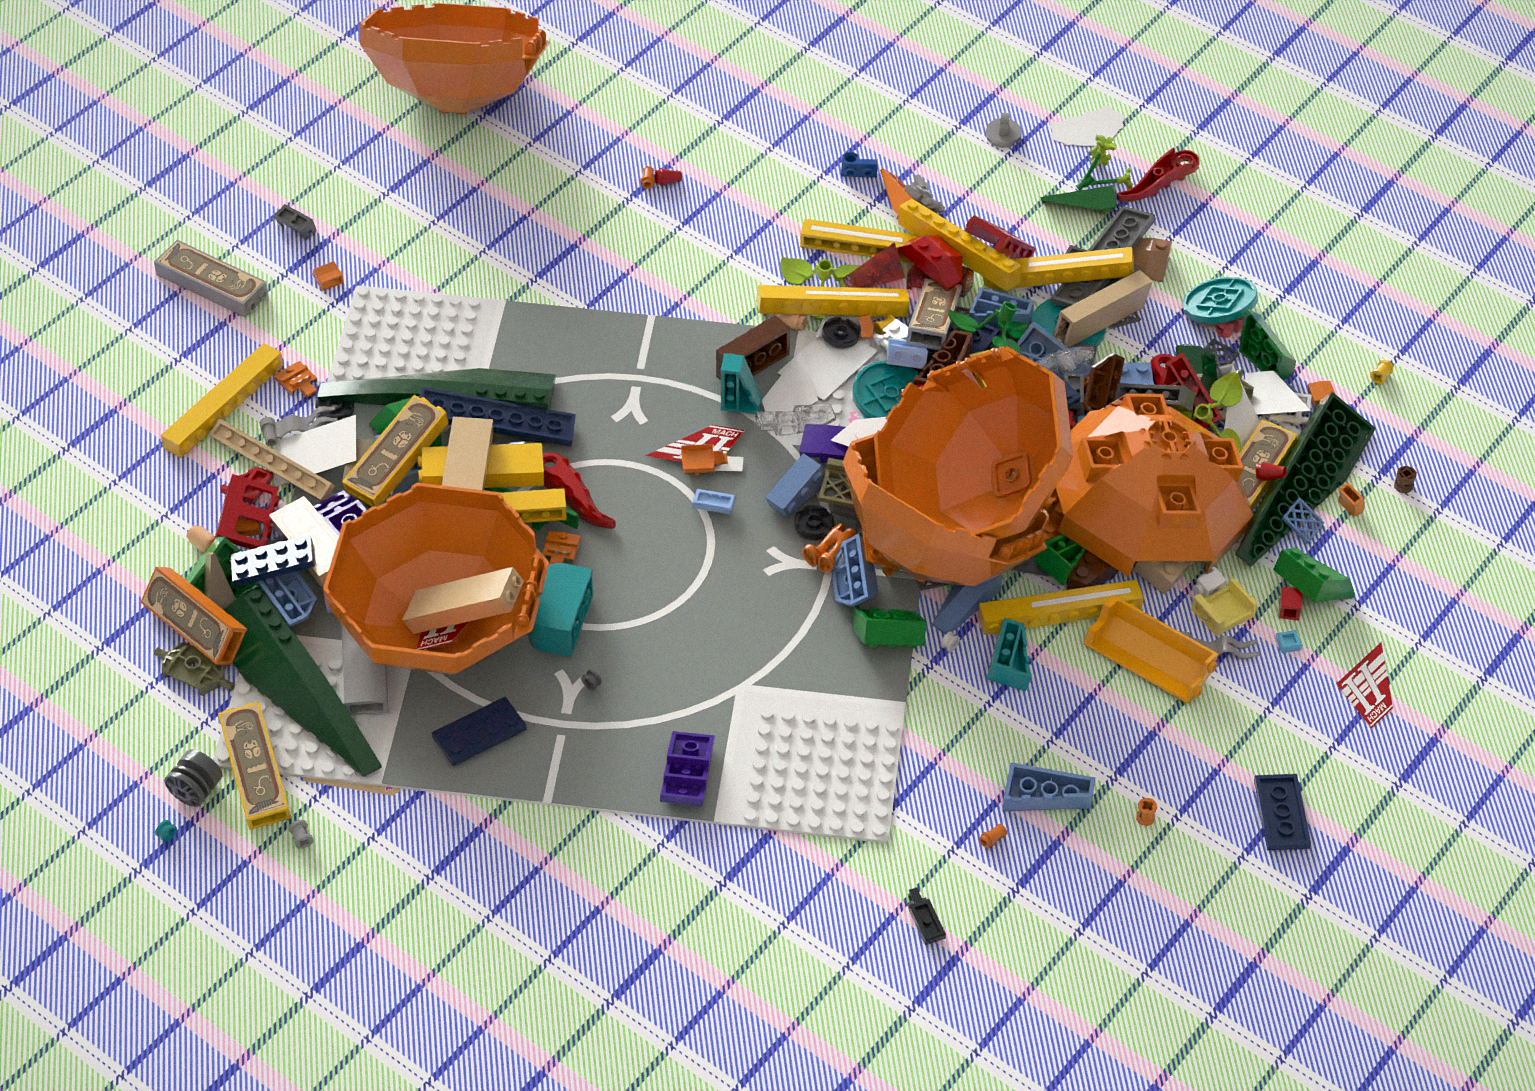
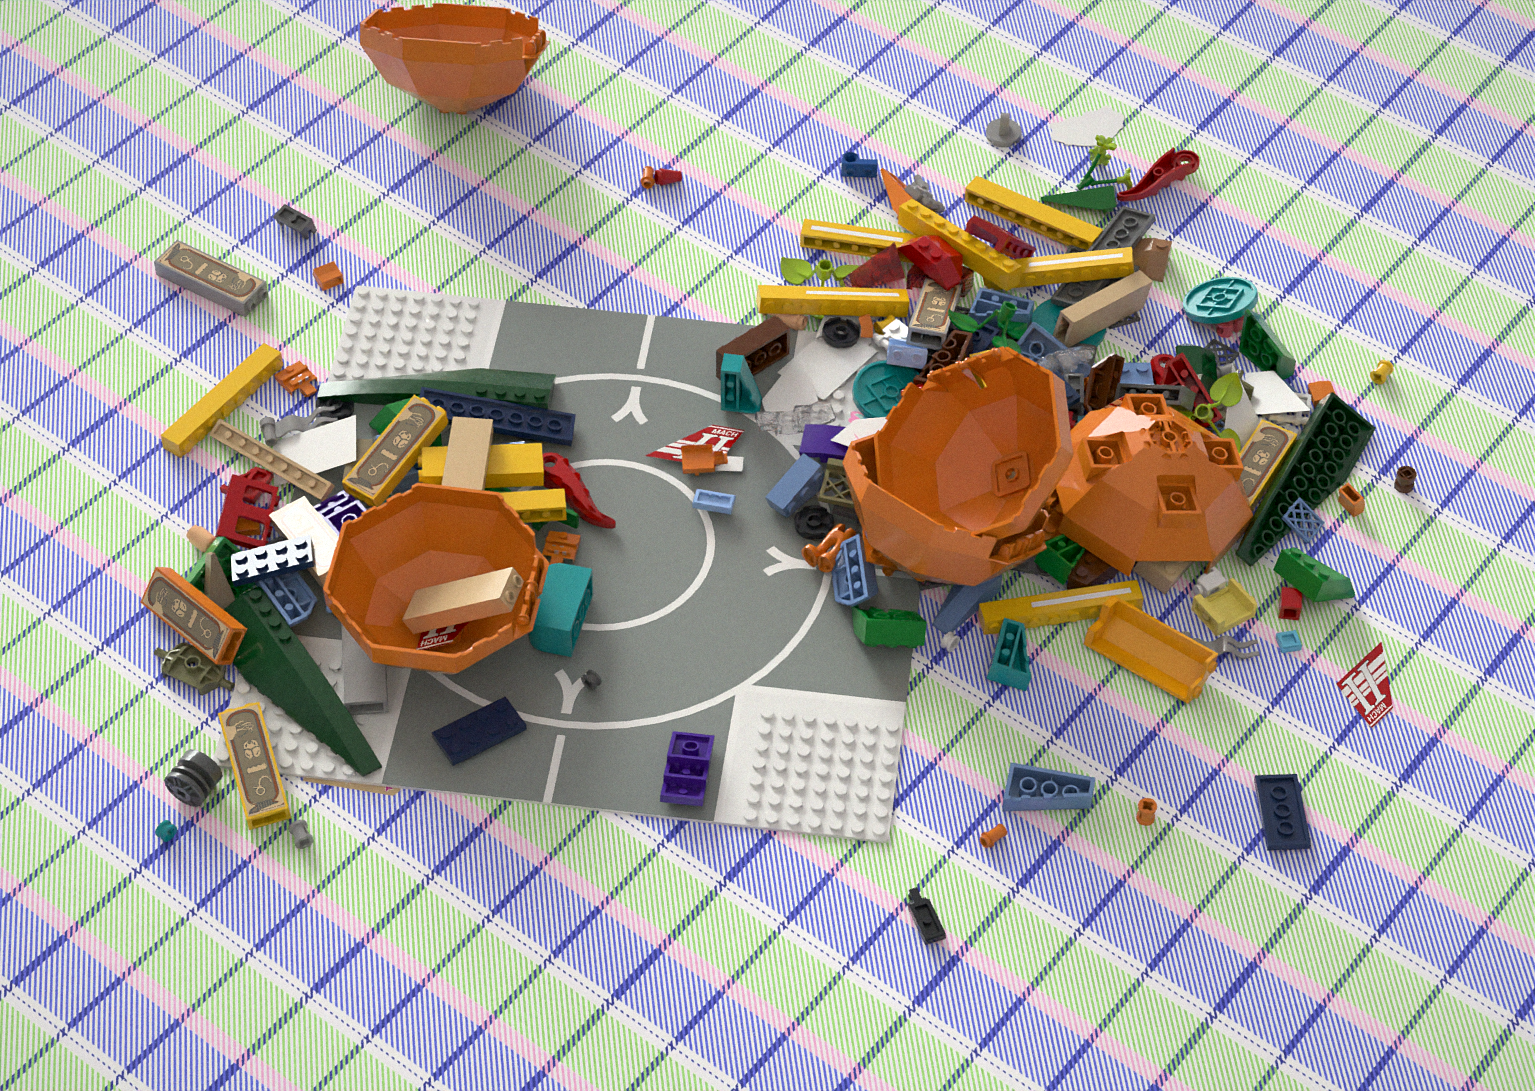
(1031, 214): none -> yellow brick
(1268, 471): red cone -> none

